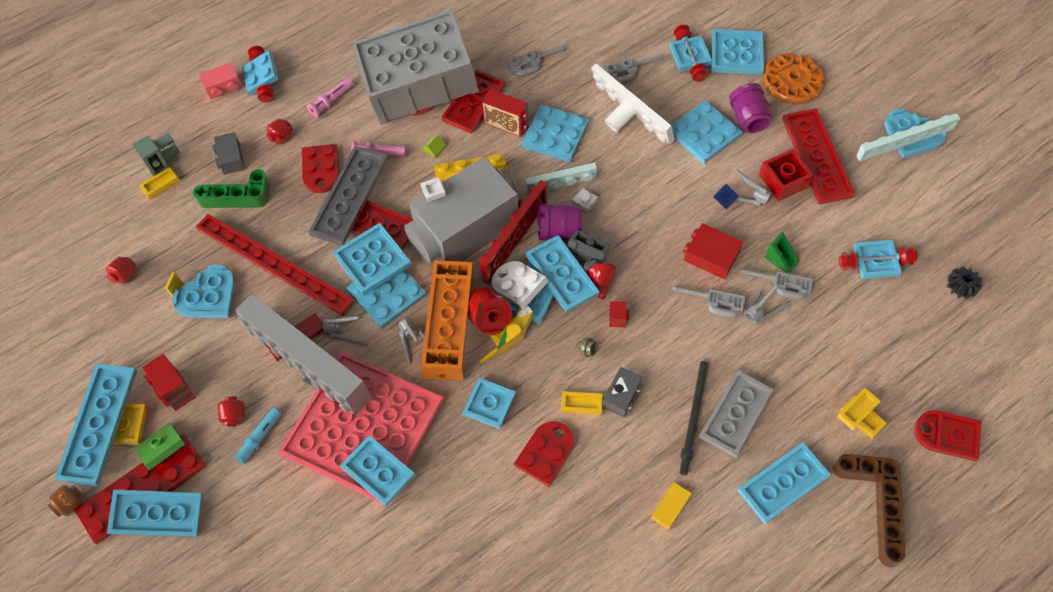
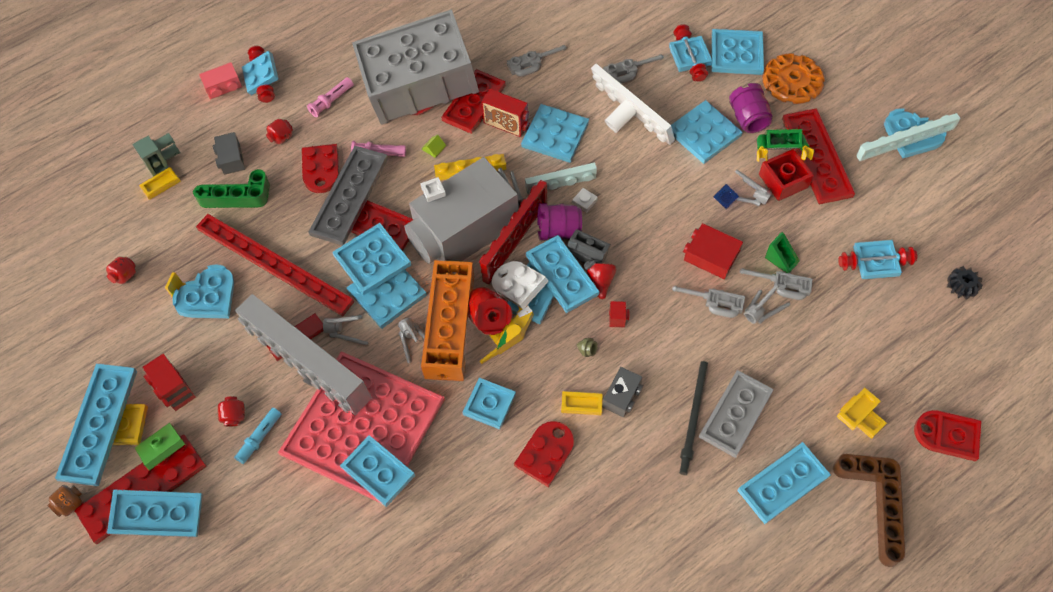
(671, 505): yellow tile -> none
(783, 140): none -> green torso

